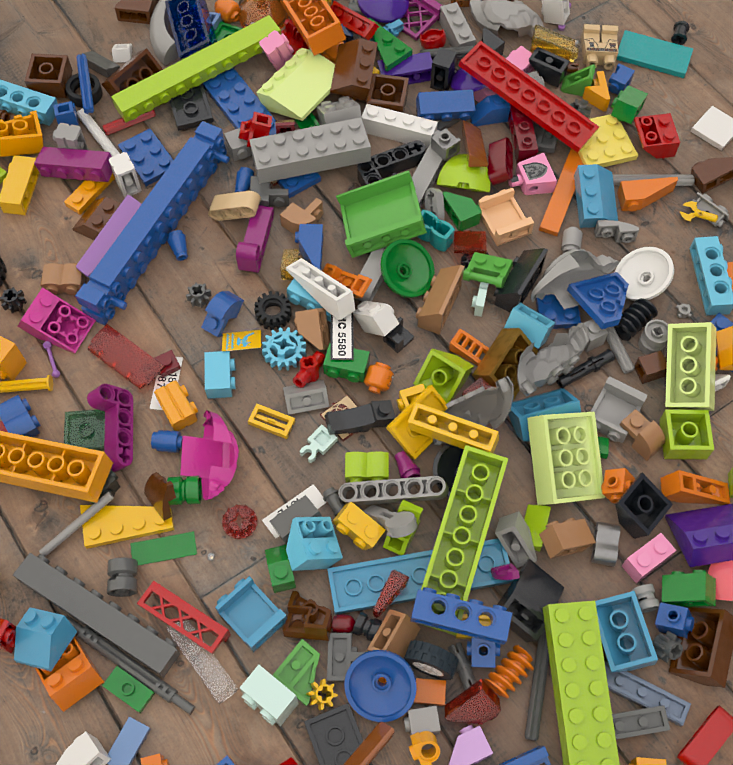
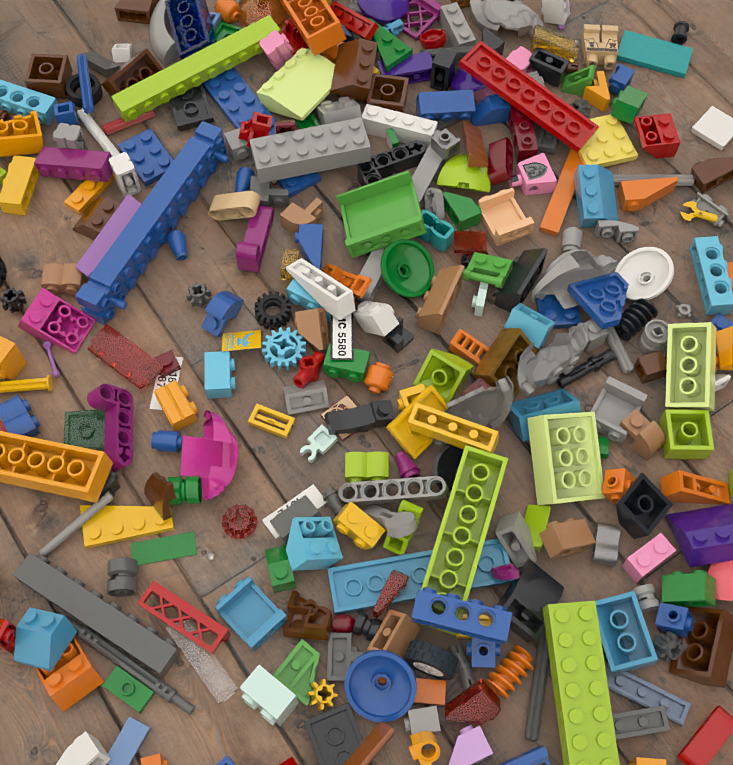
(391, 139): none -> green tile

